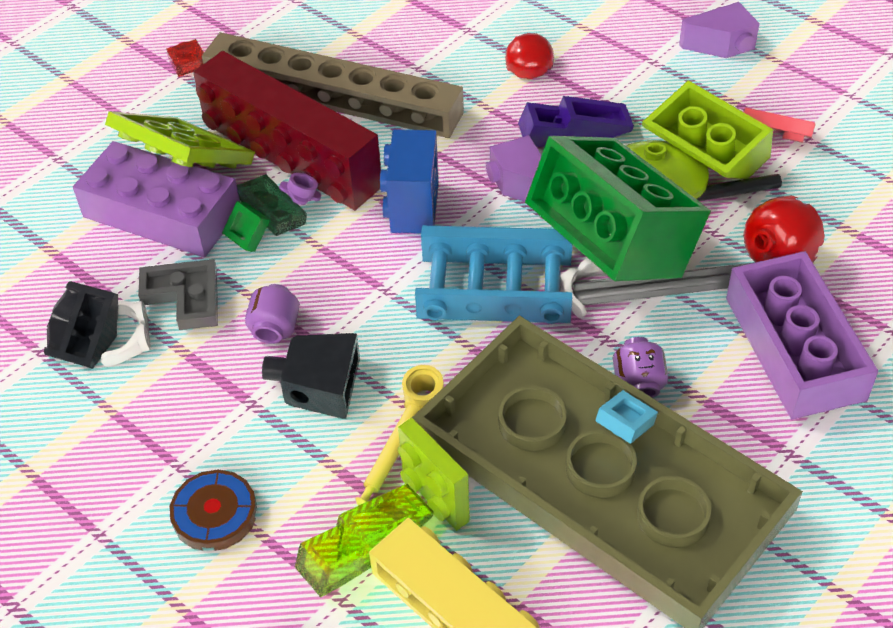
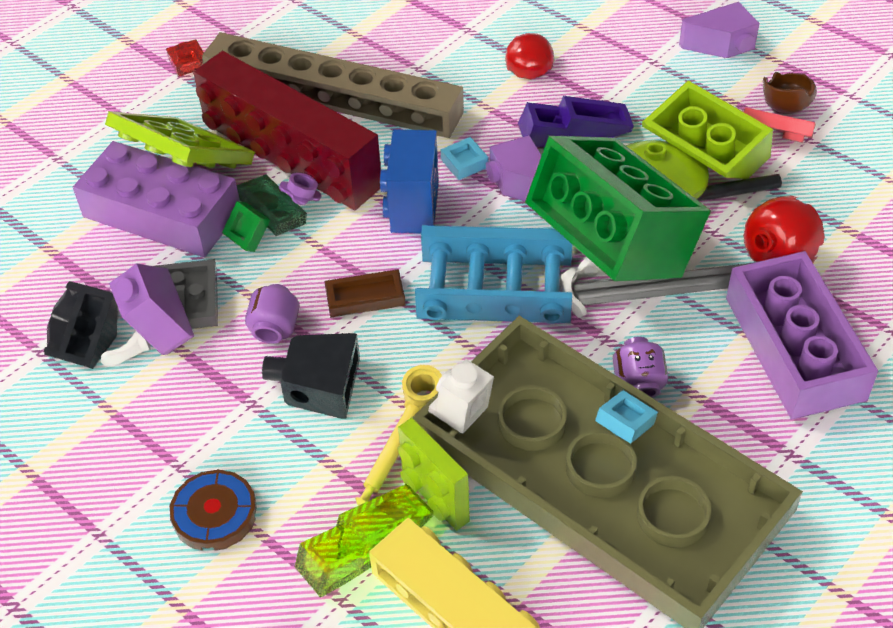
(152, 306): none -> medium lavender slope
(364, 293): none -> reddish brown tile
(462, 395): none -> white brick
(464, 158): none -> medium azure plate
(789, 92): none -> reddish brown hair

